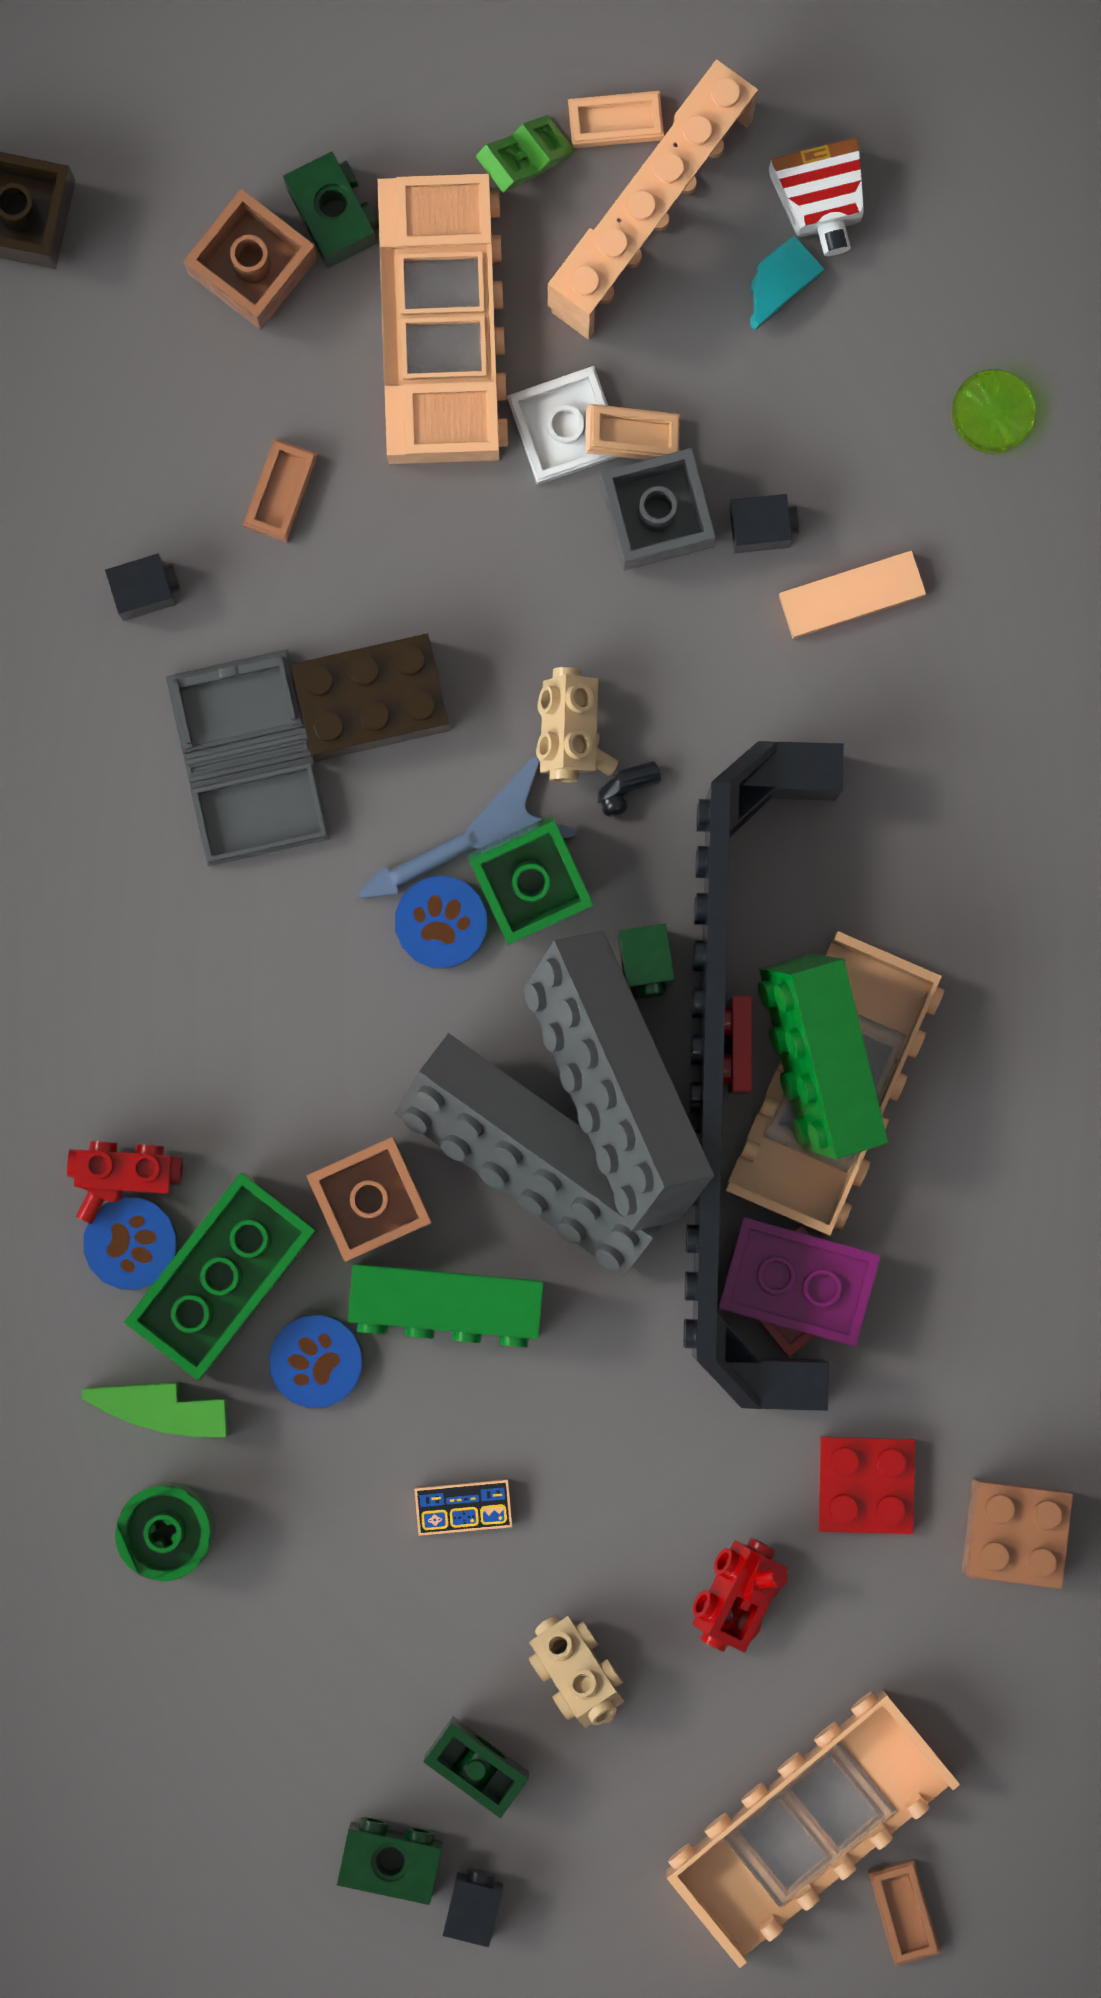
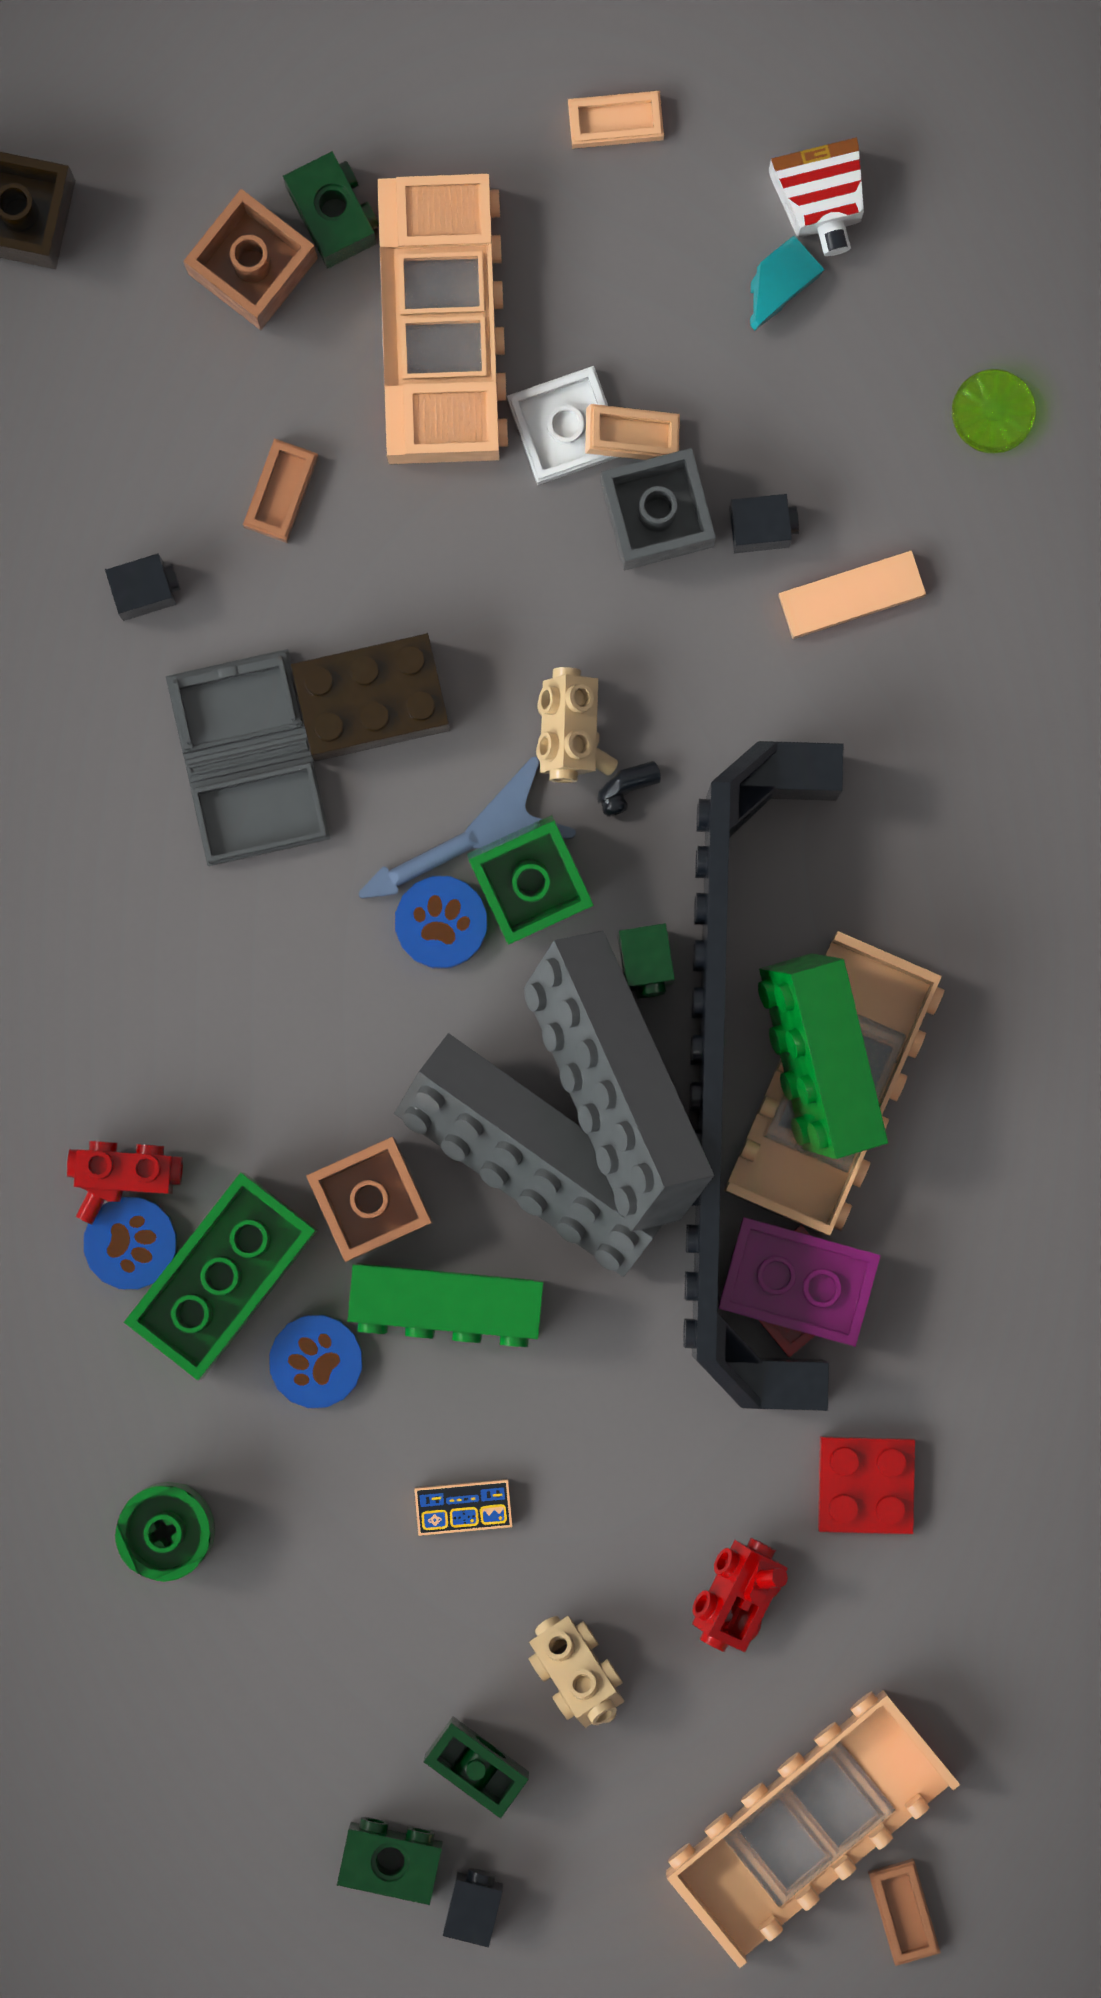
(161, 1408): bright green slope -> none
(525, 154): bright green slope -> none
(643, 205): light nougat window -> none
(738, 1063): red plate -> none
(1017, 1533): nougat brick -> none

